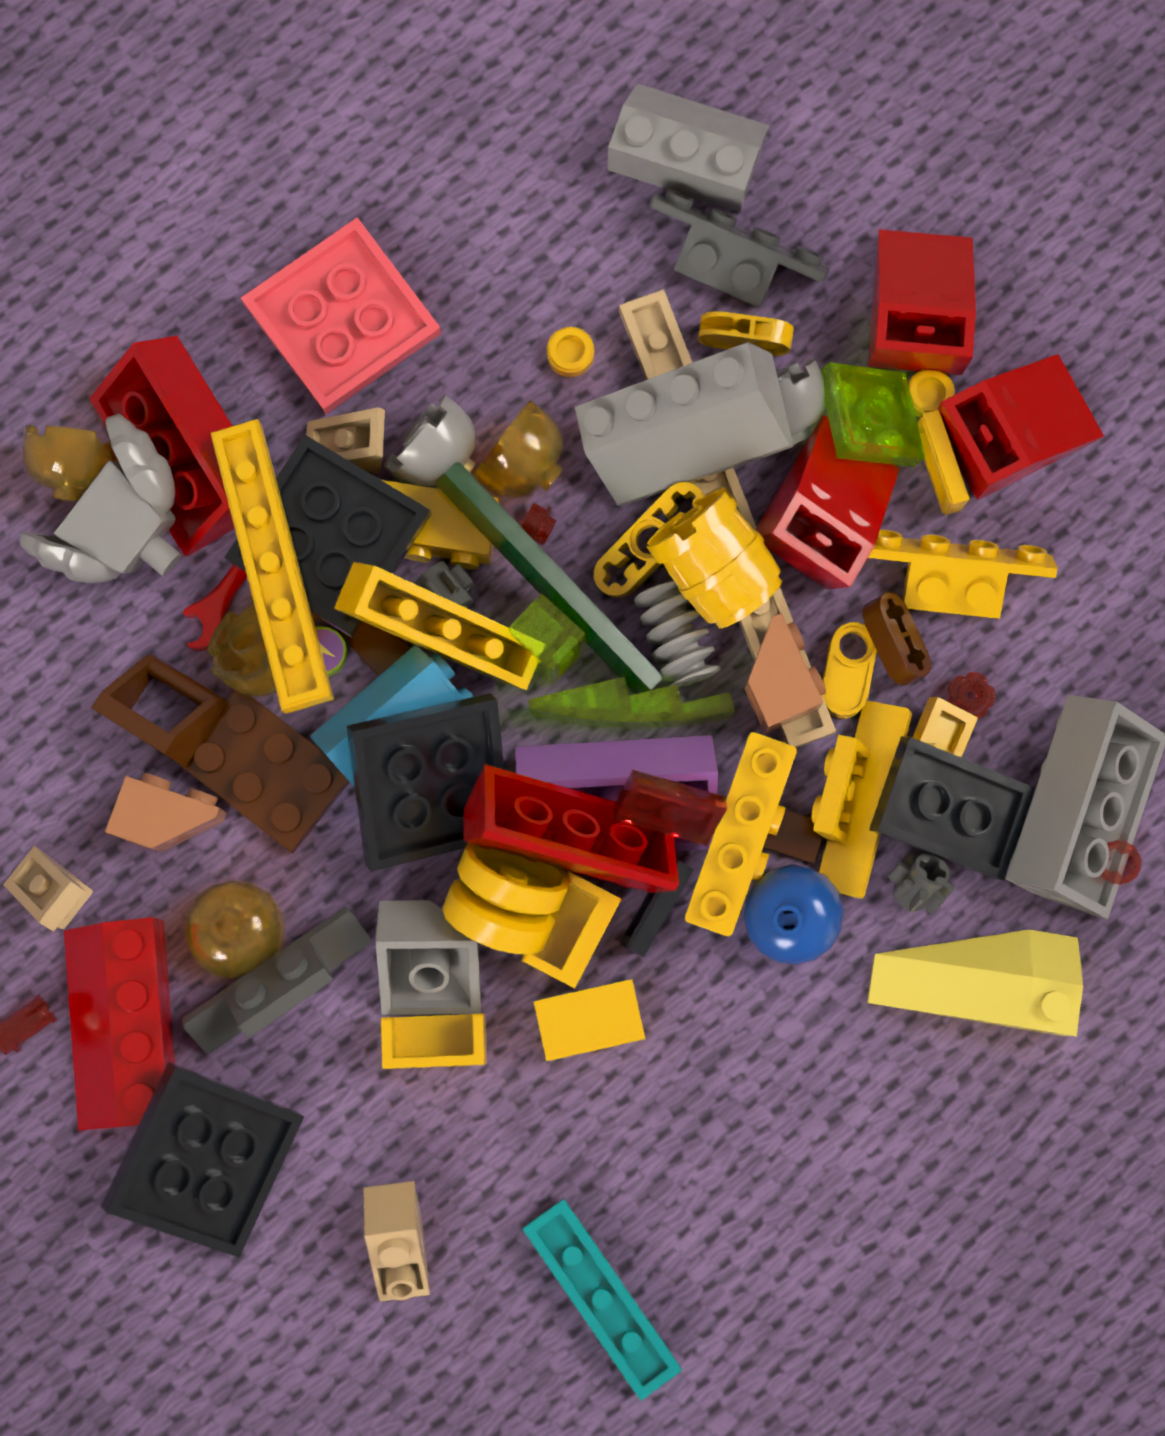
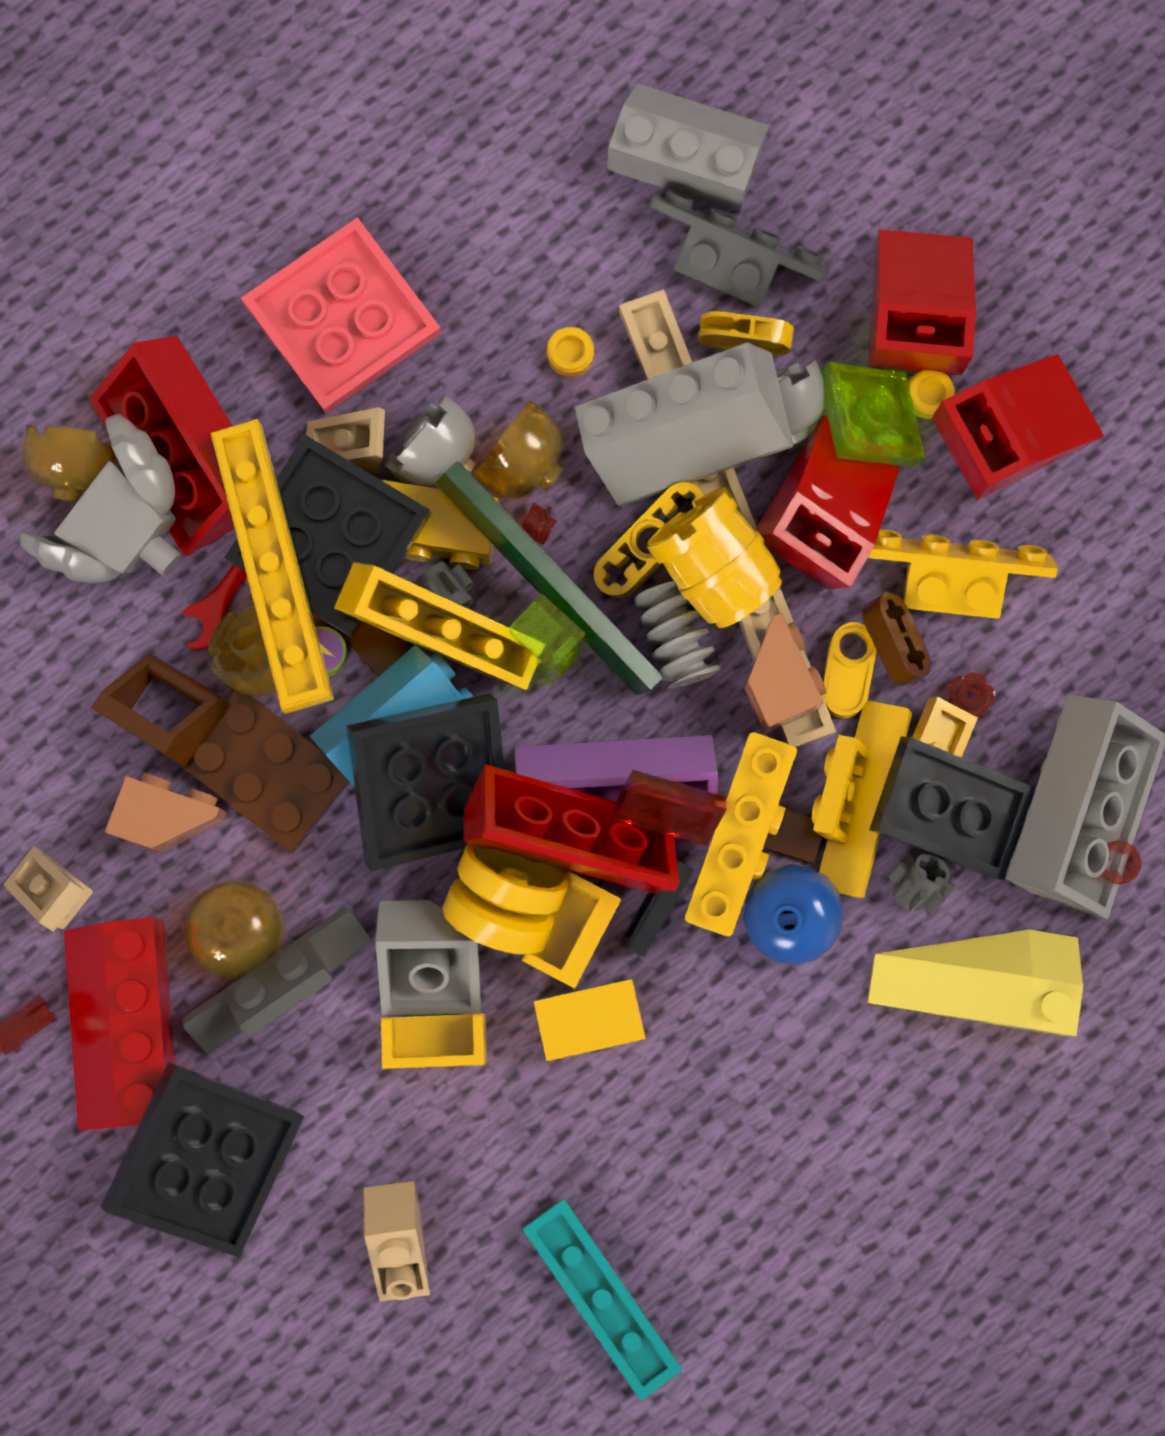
(610, 706): clear neon green slope -> none
(942, 463): yellow tile -> none

